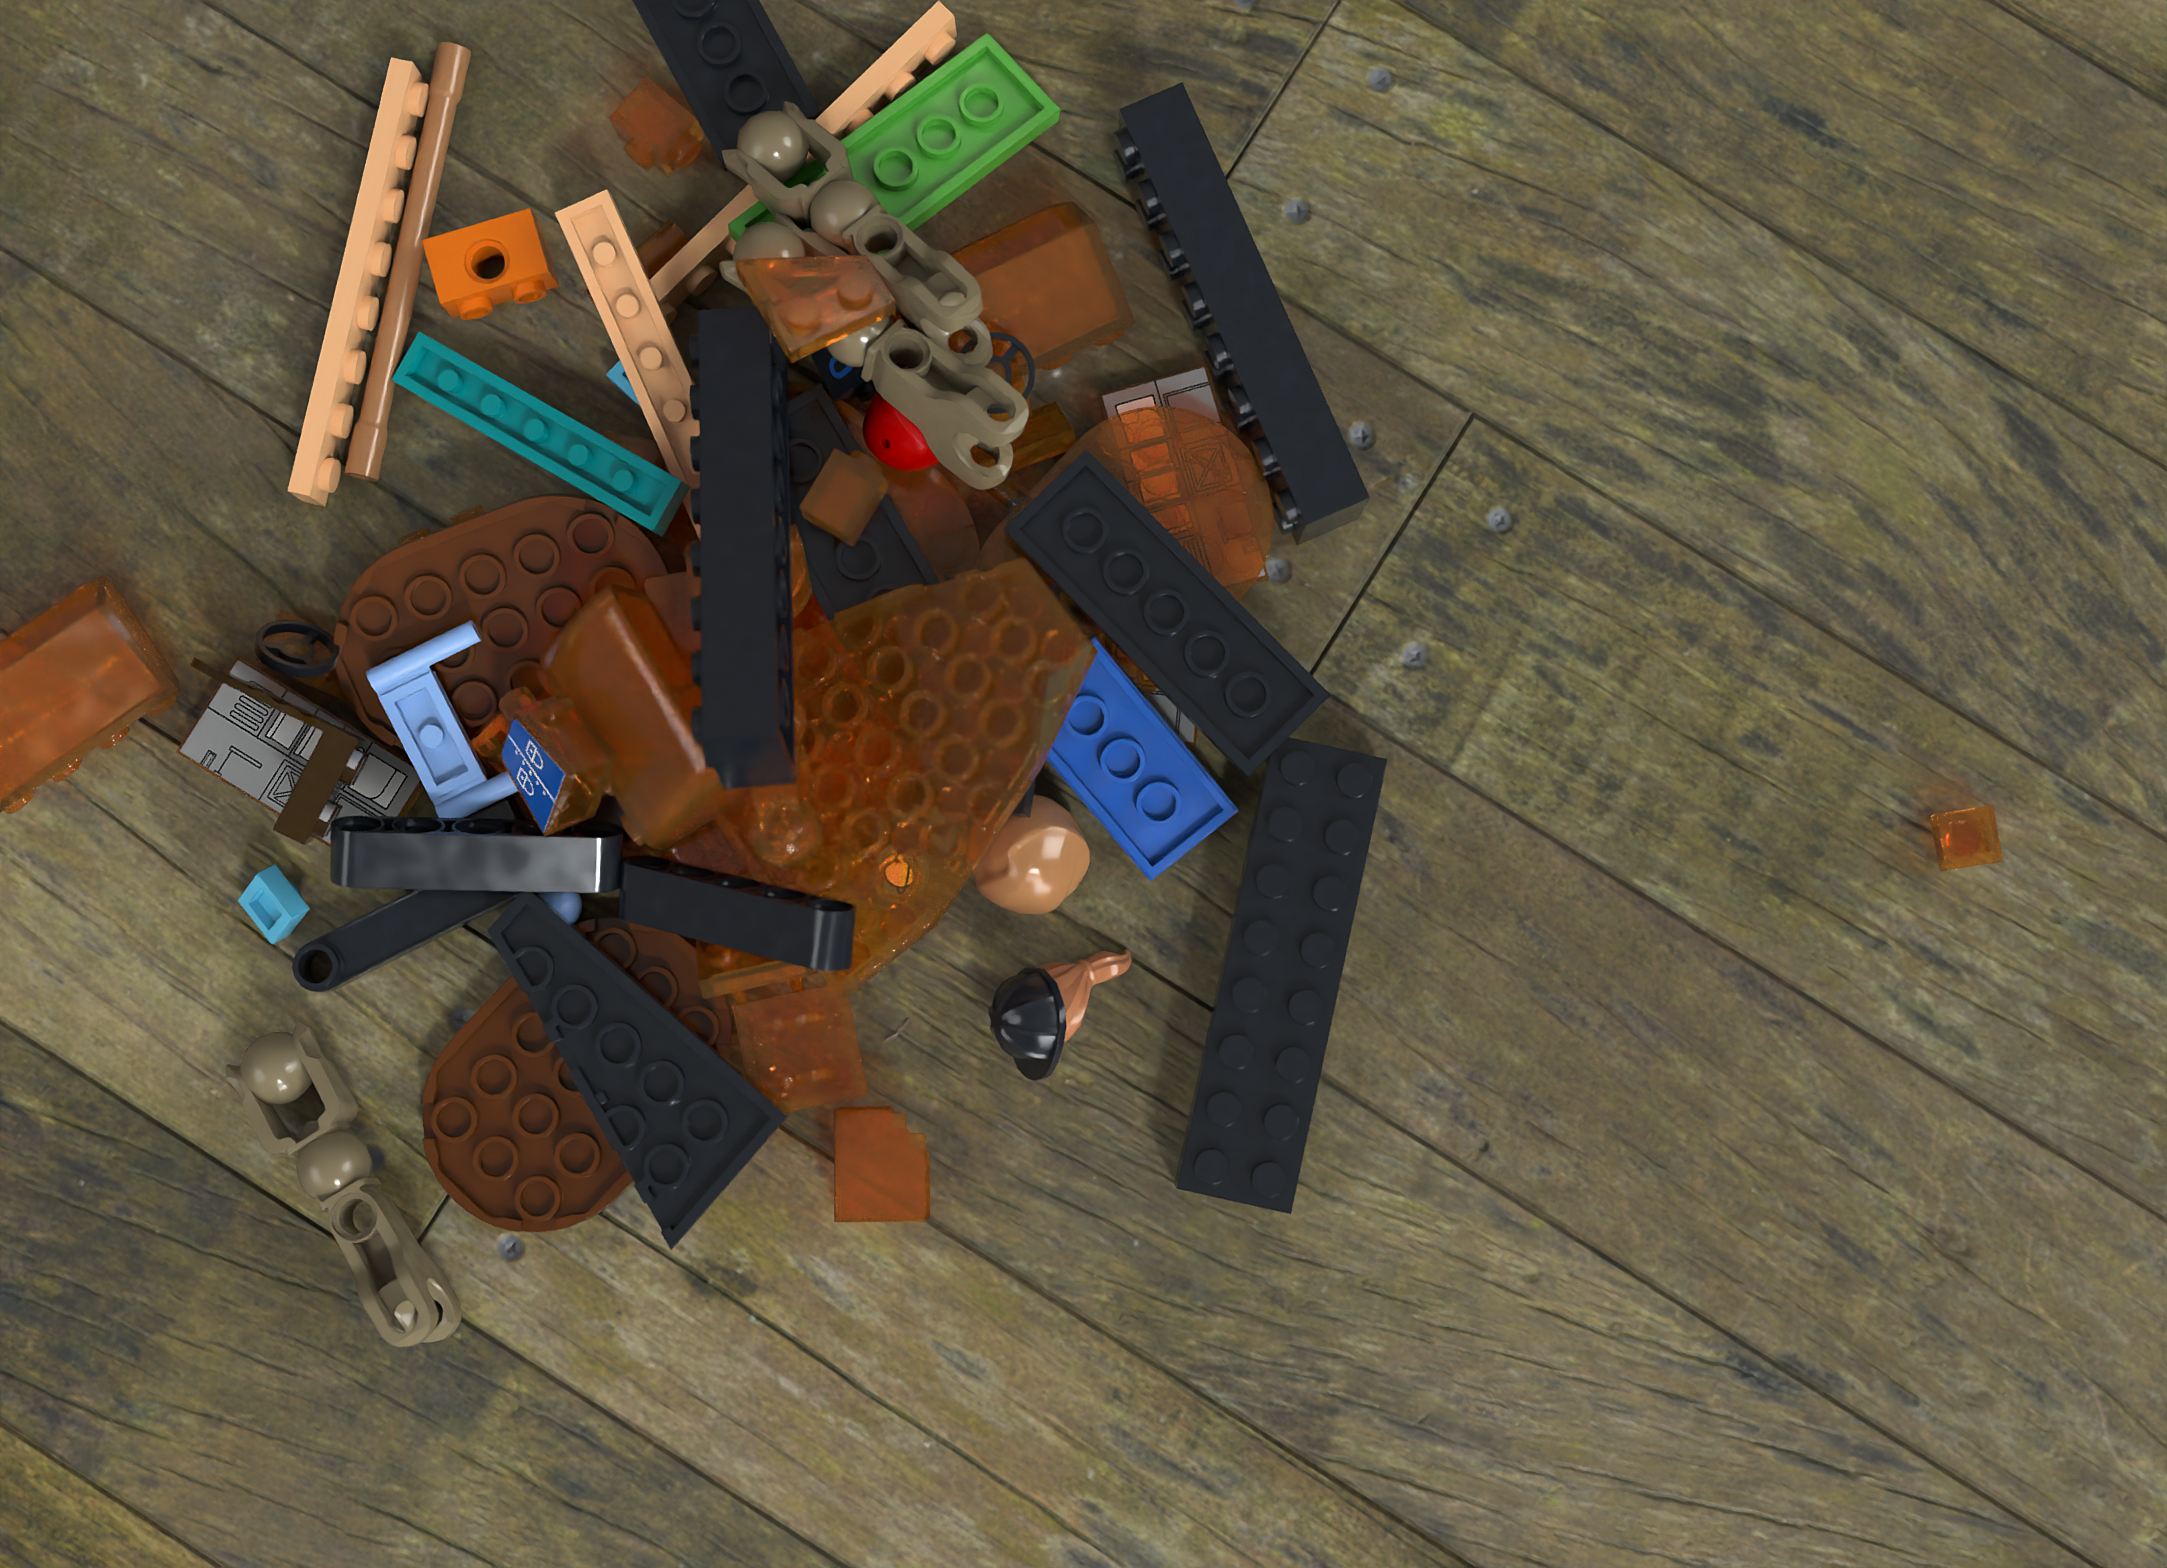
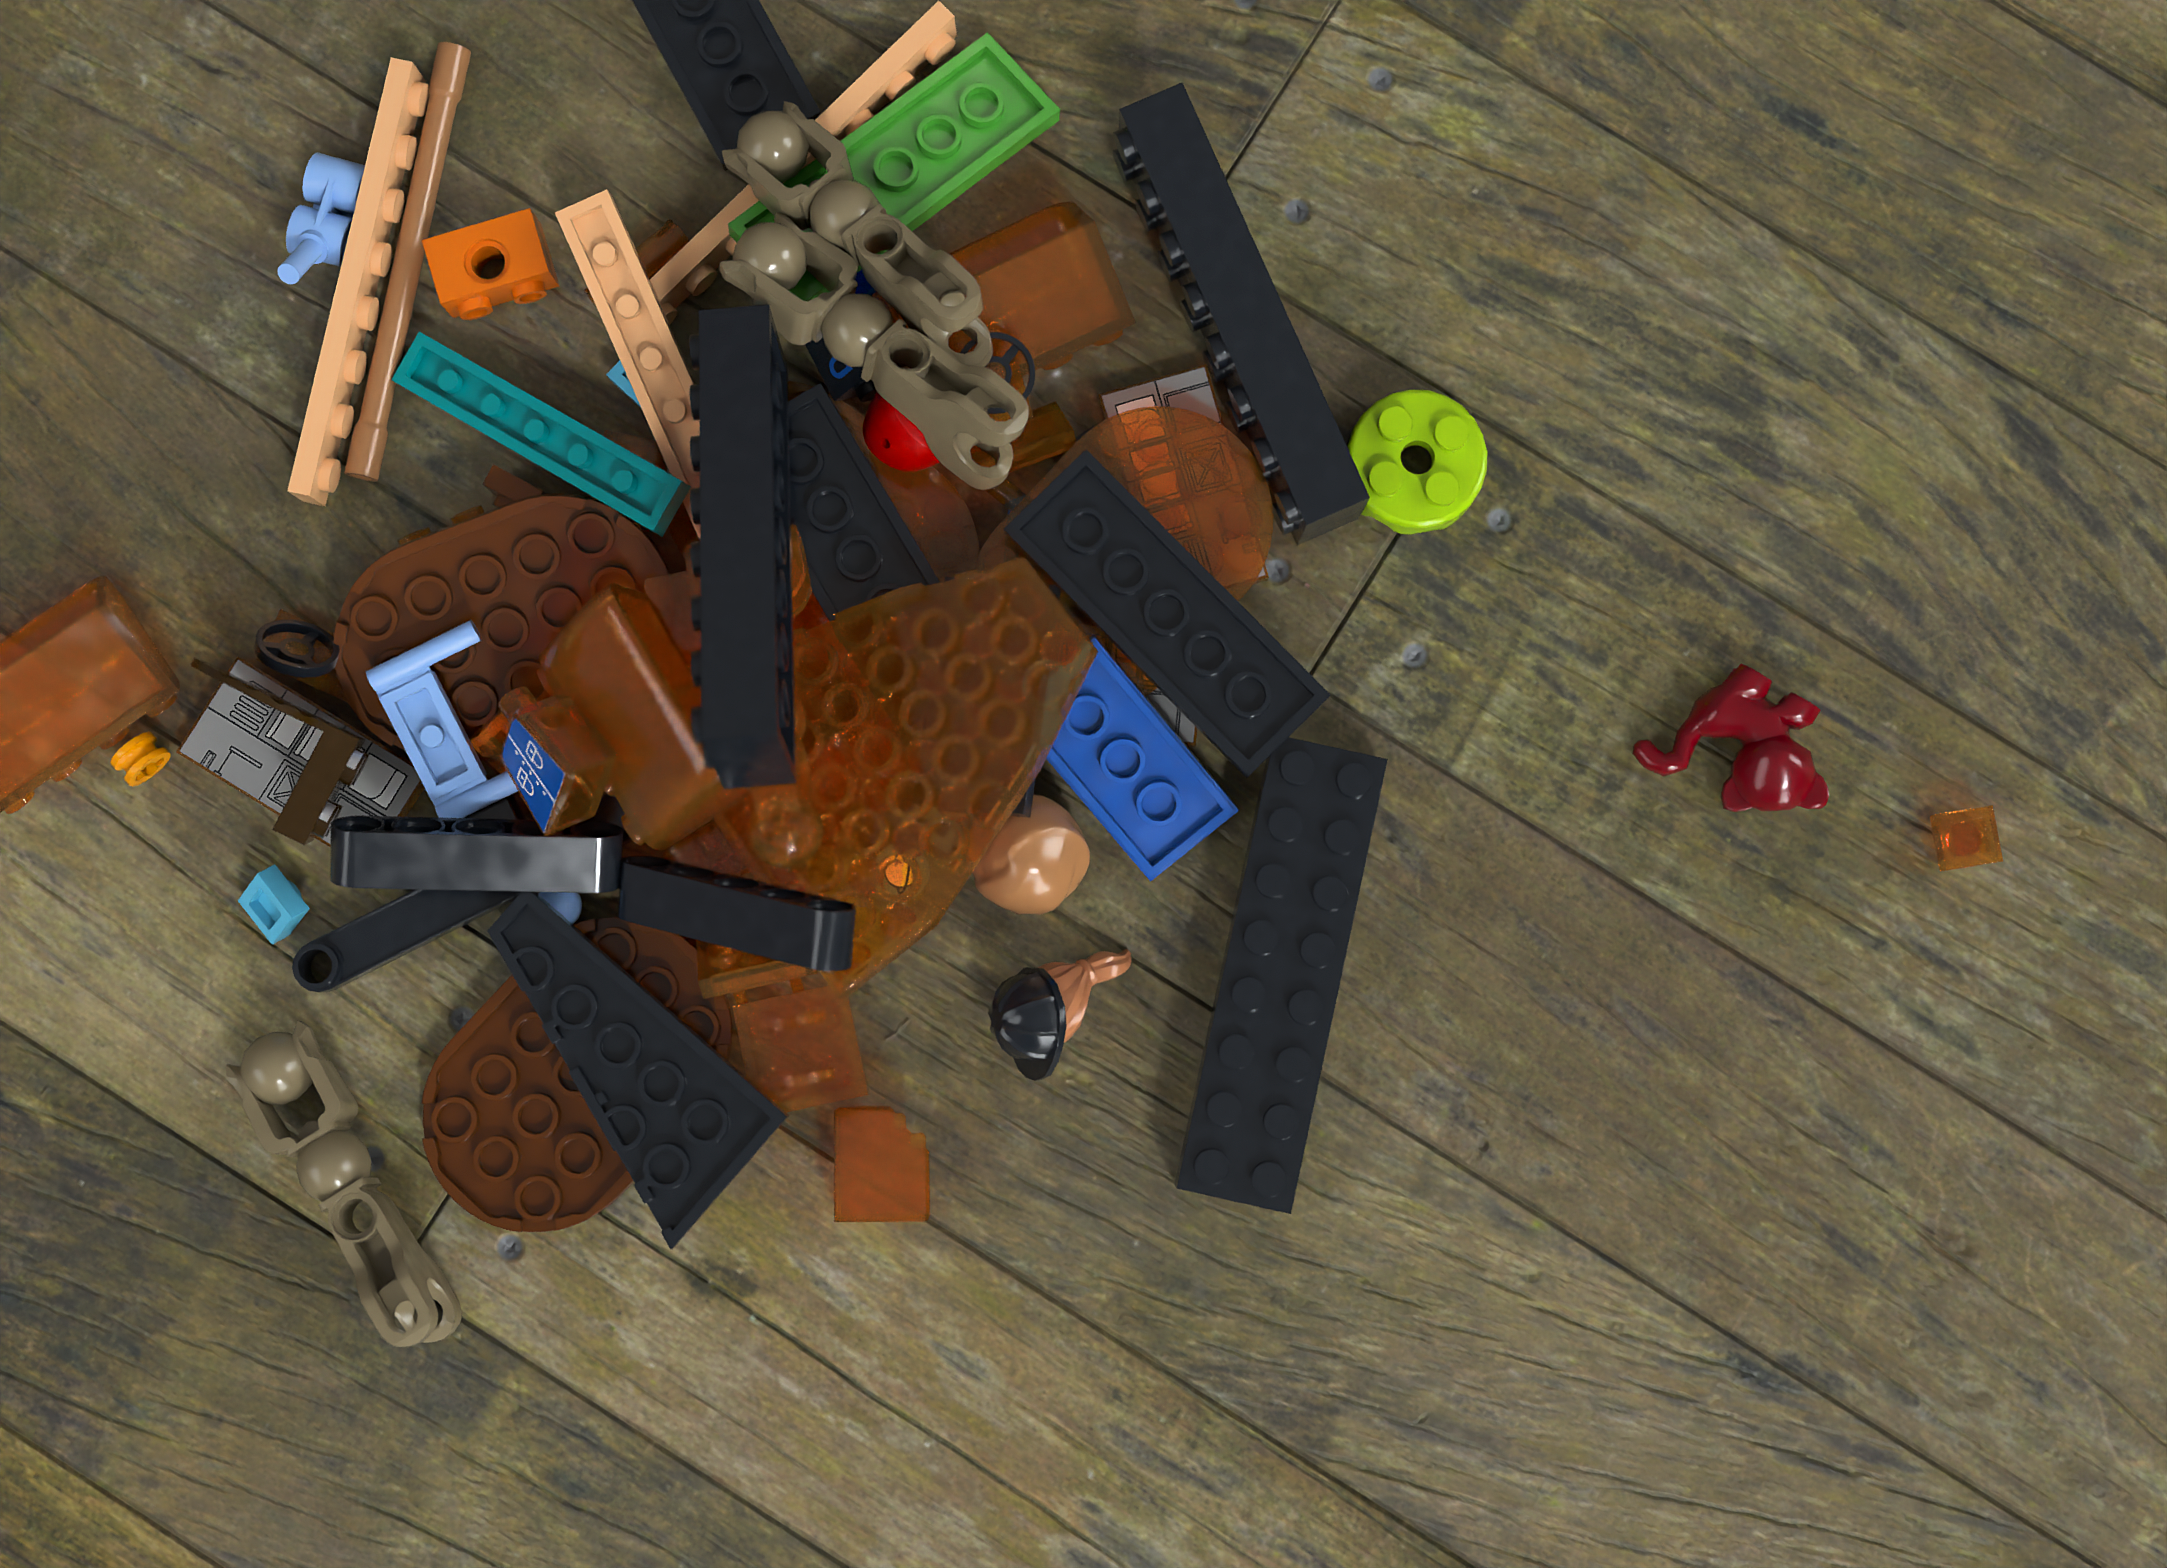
(140, 758): none -> light orange bush
(321, 231): none -> light blue beam
(508, 487): none -> reddish brown plate
(657, 129): clear orange brick -> none
(815, 298): clear orange wing -> none
(845, 495): clear orange brick -> none
(1458, 454): none -> lime plate
(1770, 767): none -> dark red animal

